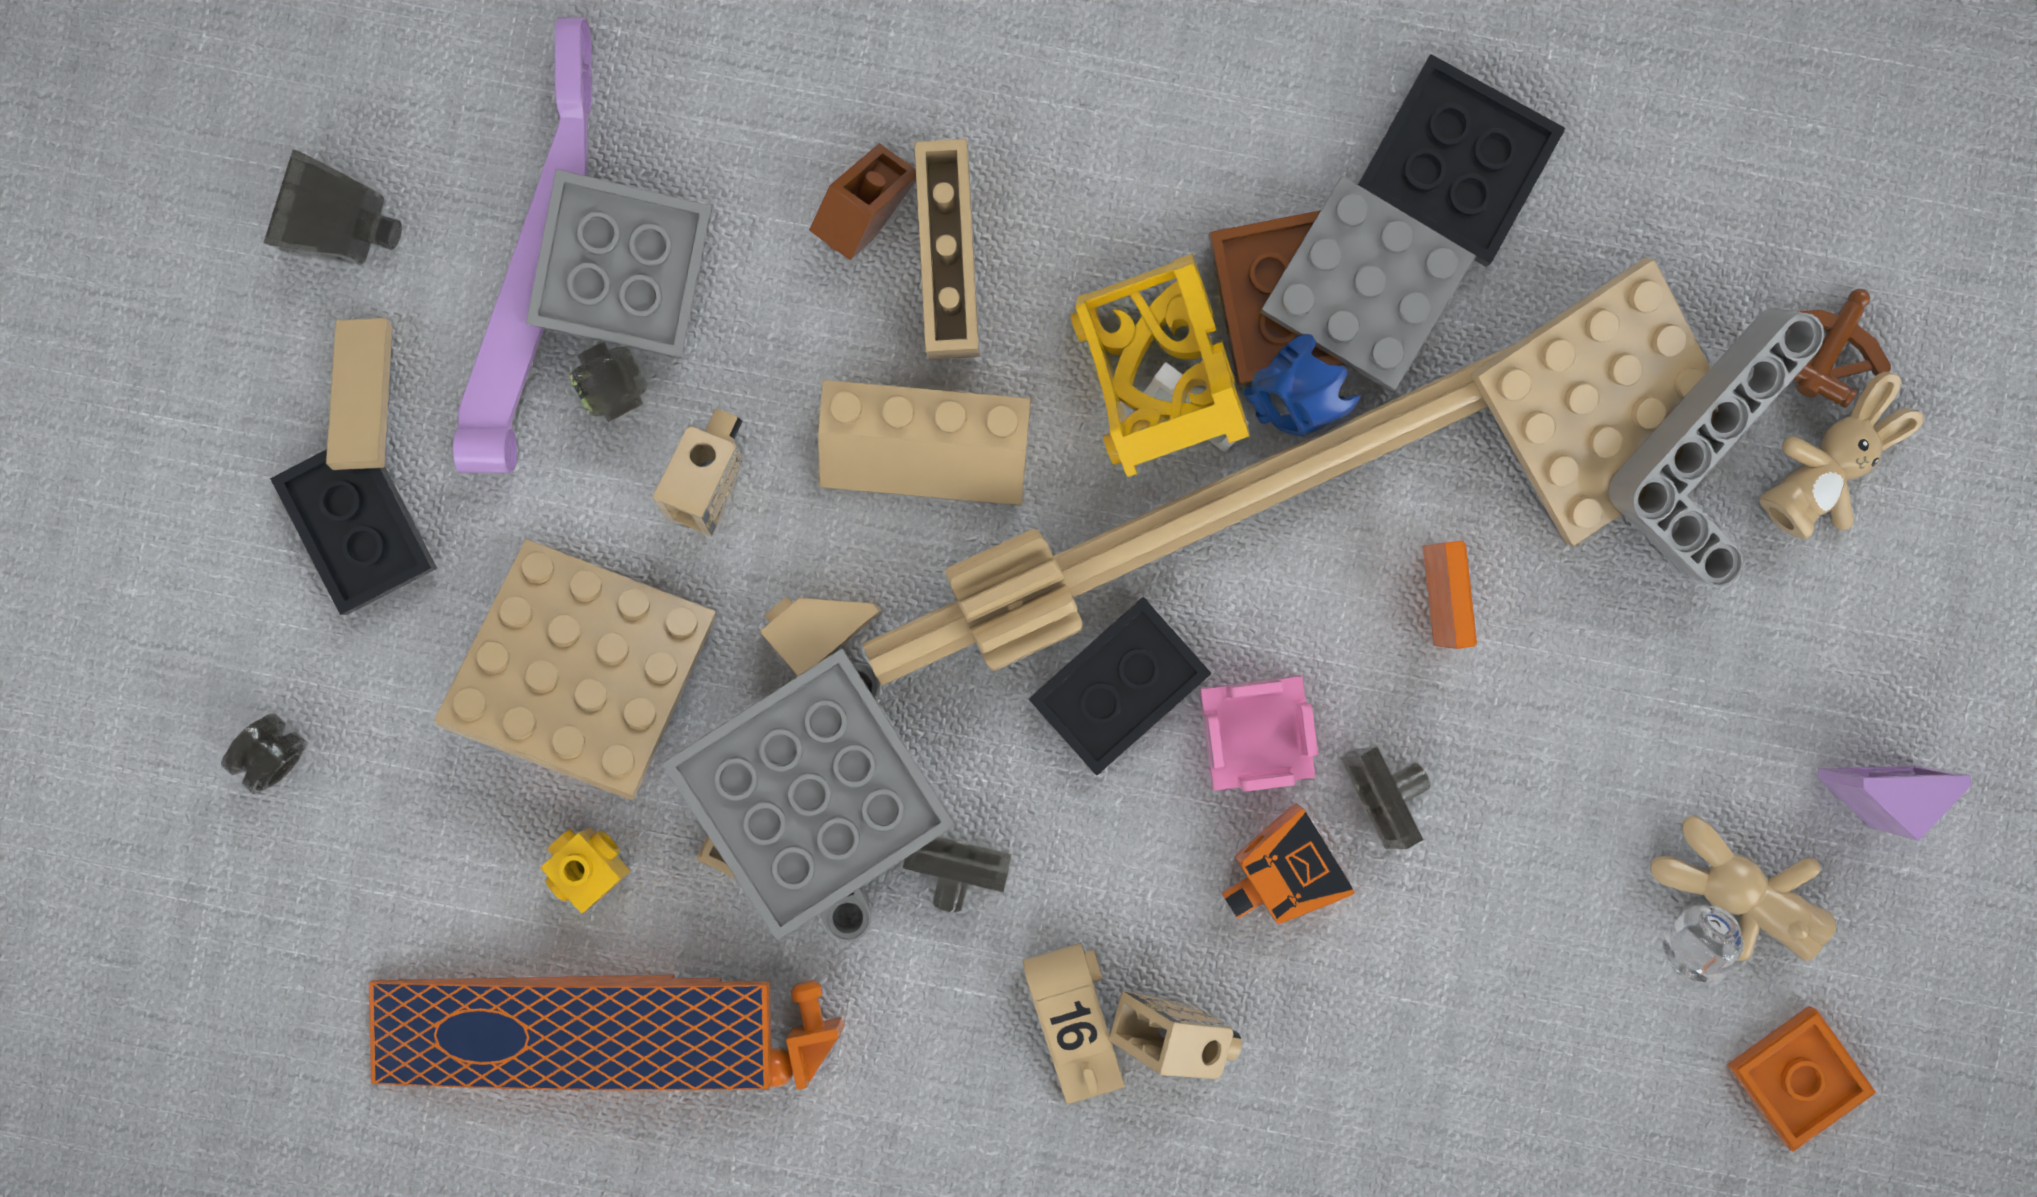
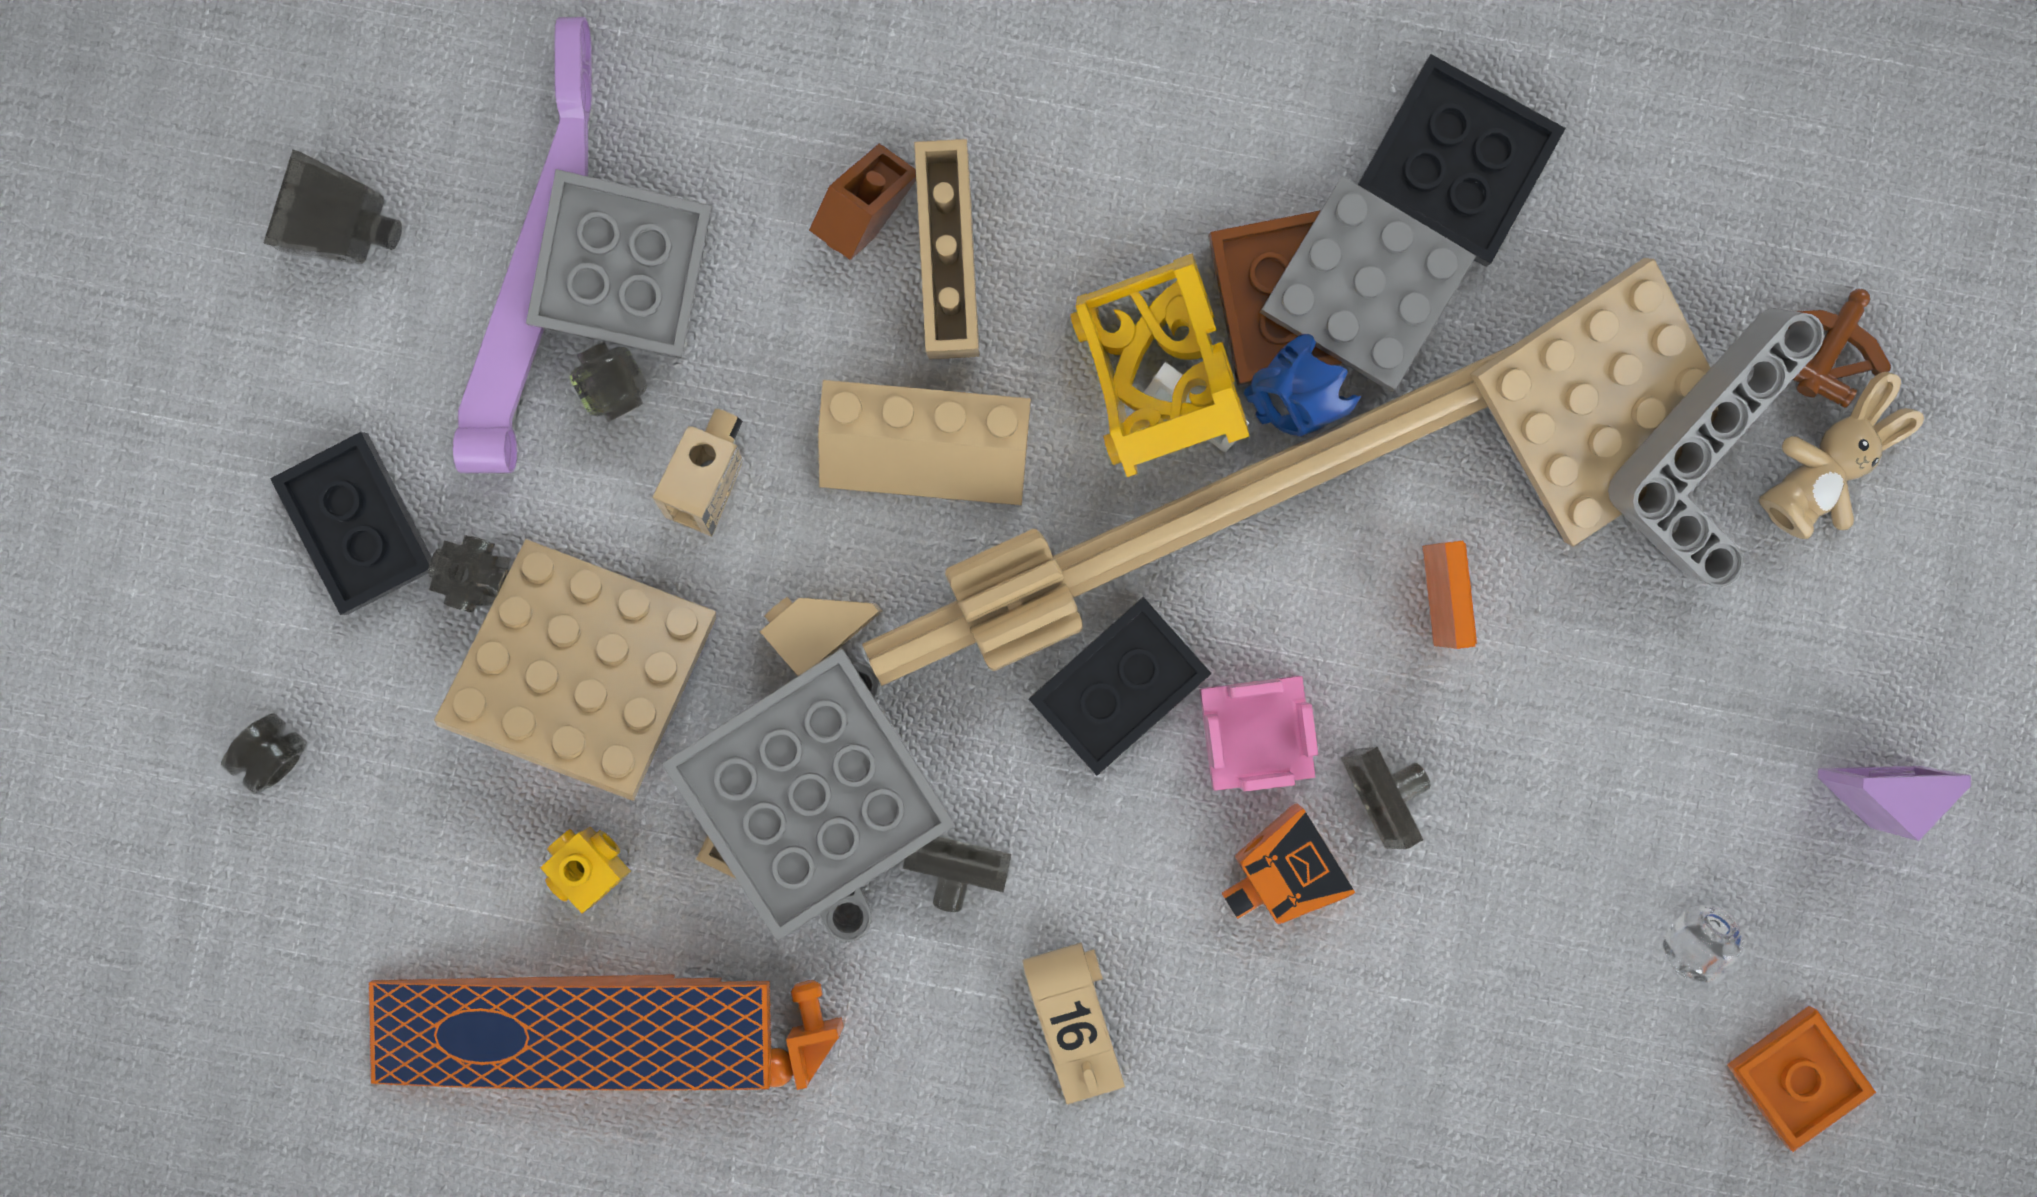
(359, 394): tan tile -> none
(485, 575): none -> clear smoke brick
(1194, 1040): tan torso -> none
(1743, 889): tan animal -> none

